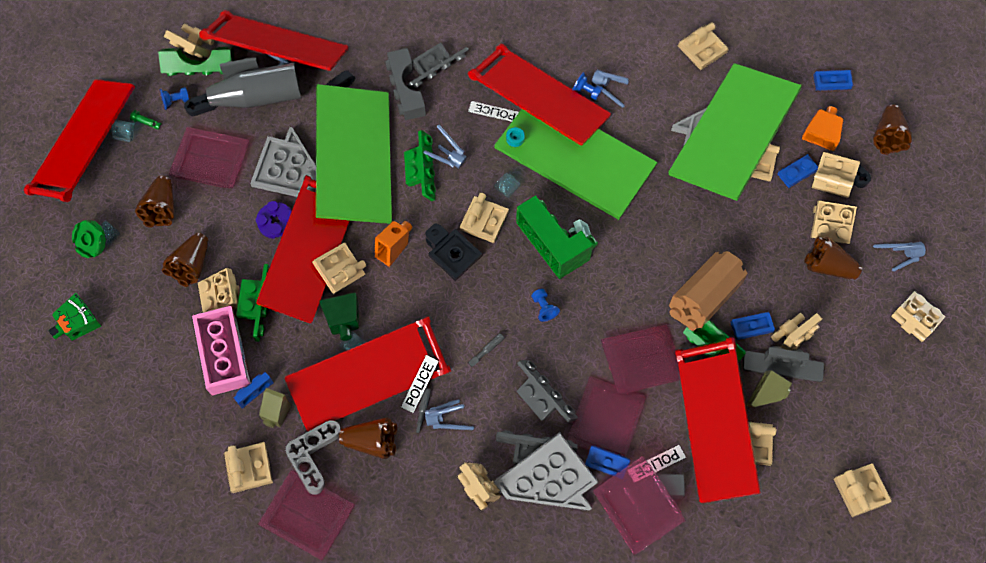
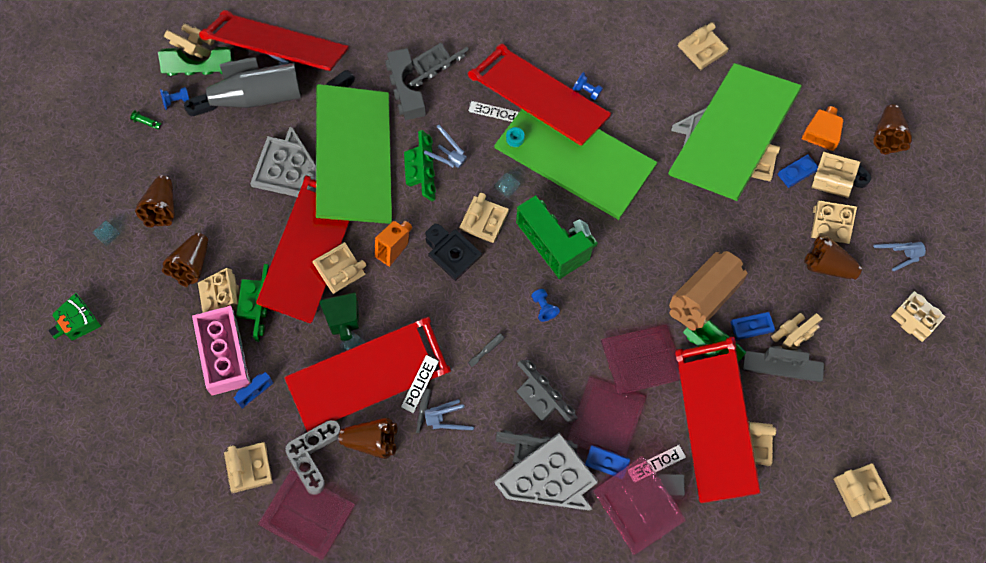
(80, 139): red flag -> none
(88, 238): green tile -> none
(123, 130): clear light blue tile -> none
(209, 158): clear pink piece -> none
(271, 211): dark purple plate -> none
(274, 408): olive slope -> none
(478, 484): tan plate -> none
(602, 79): sand blue plant -> none
(769, 390): olive slope -> none
(833, 80): blue plate -> none

